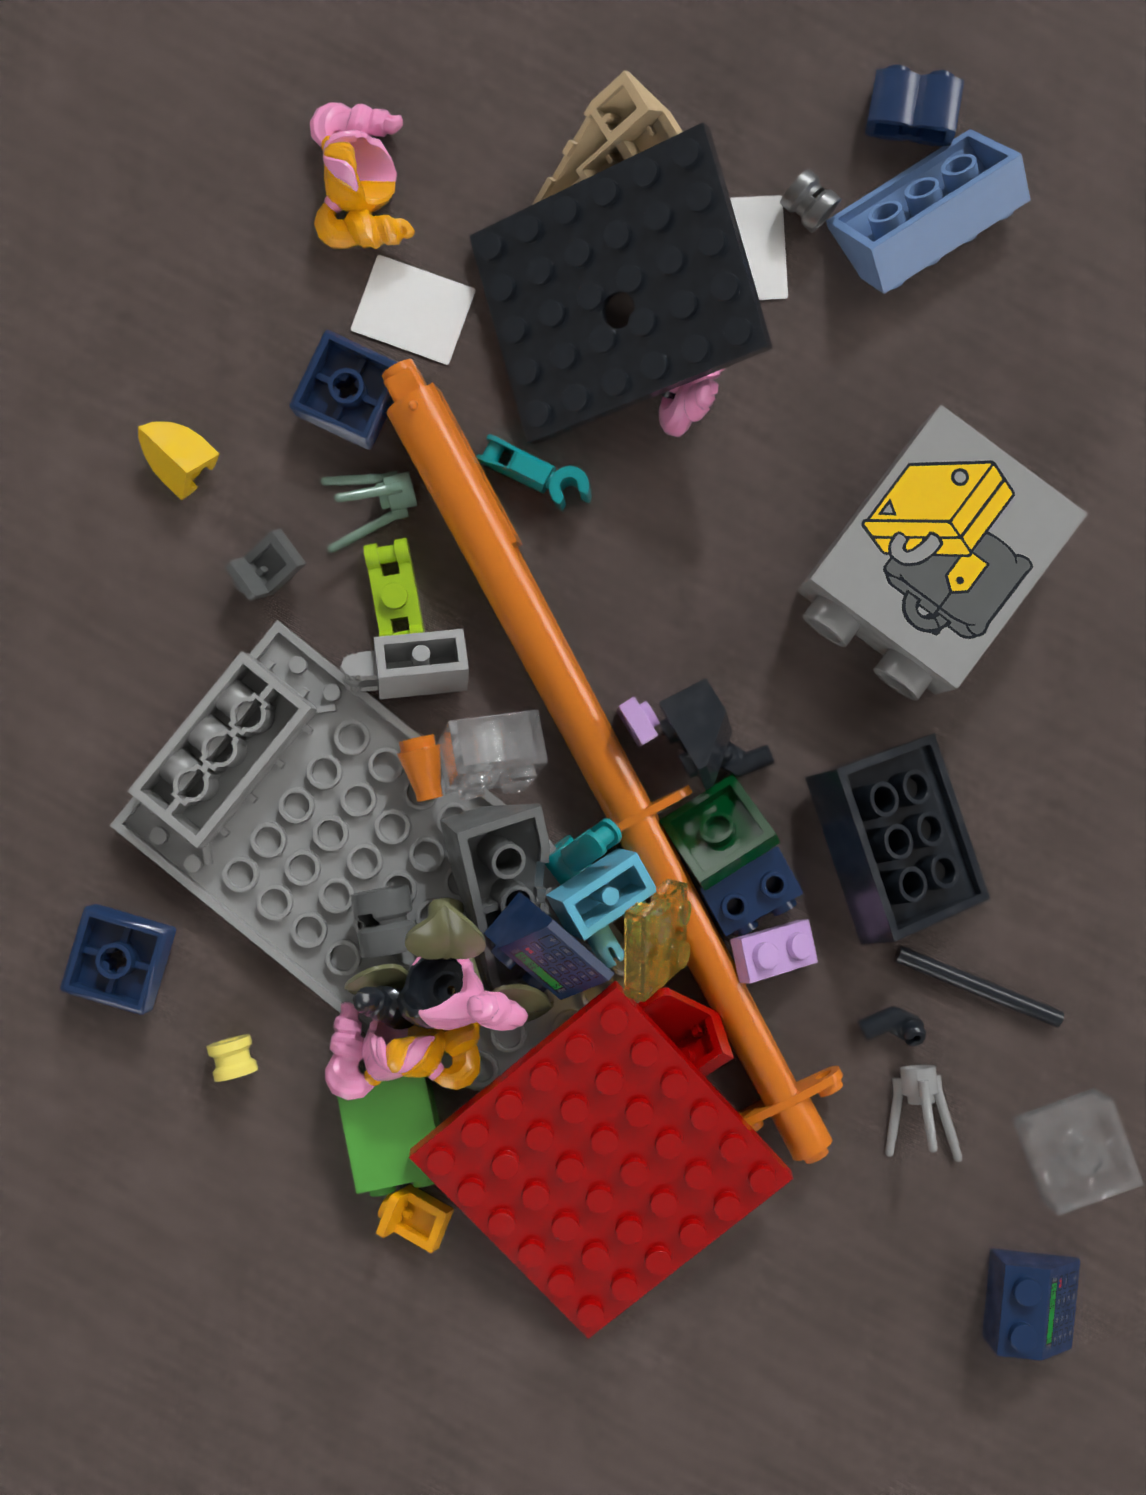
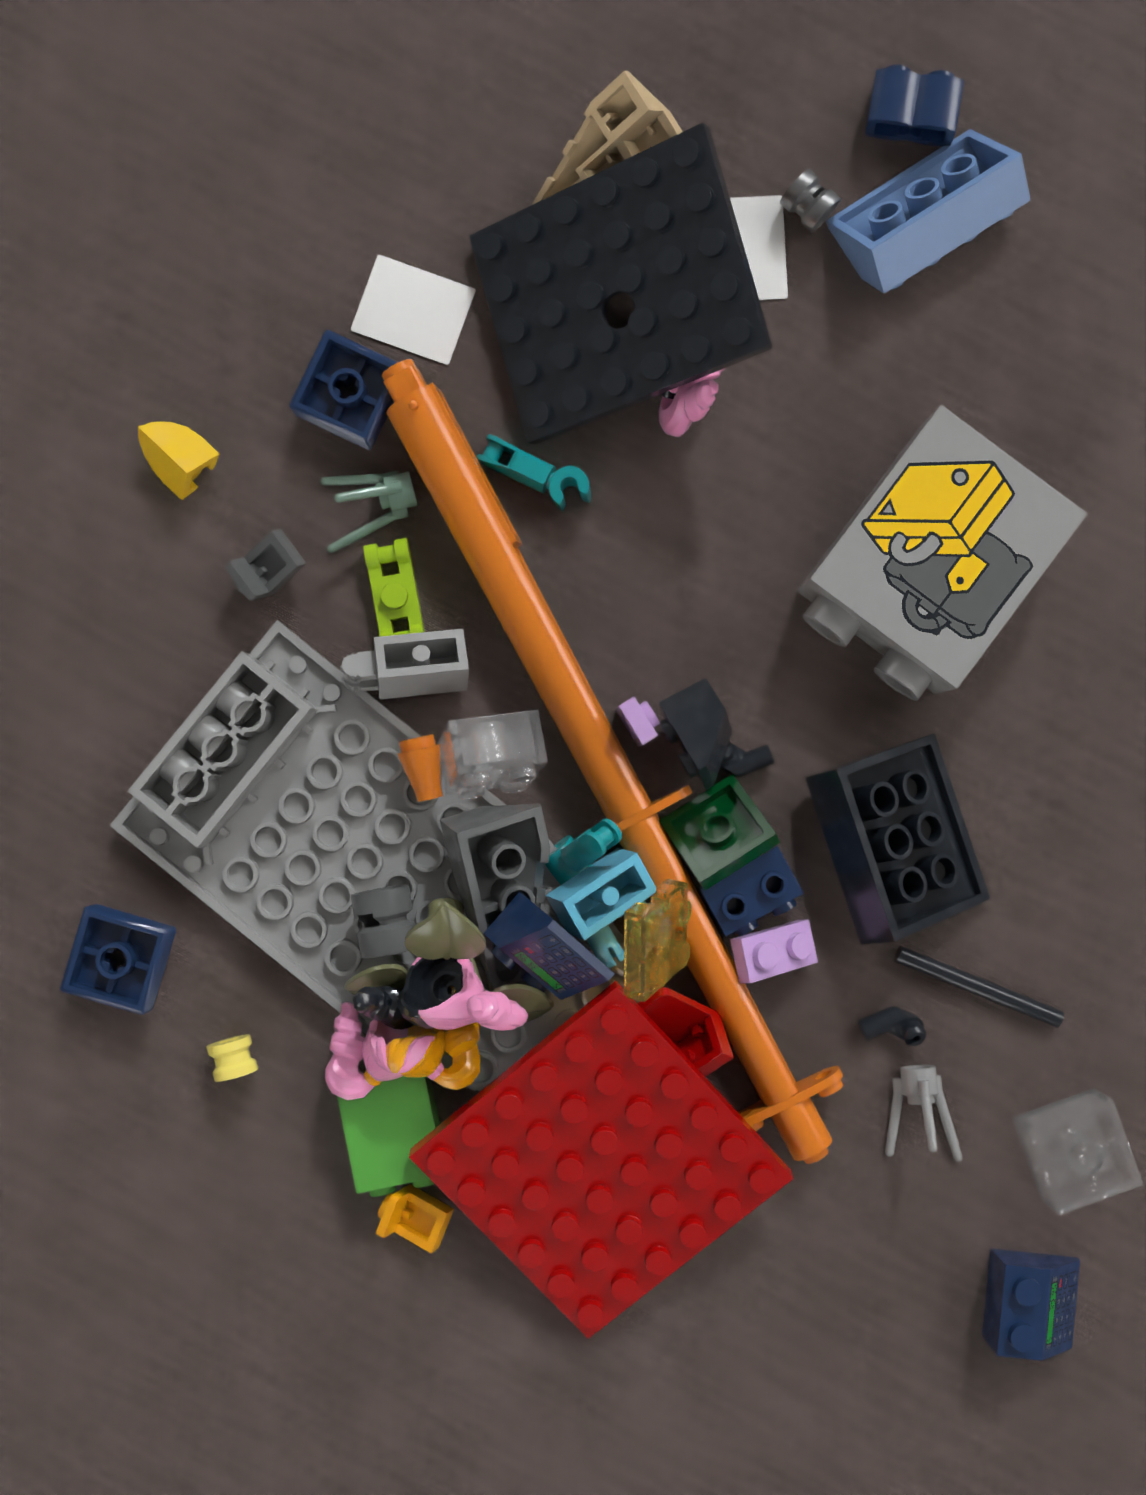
(357, 176): hair -> none

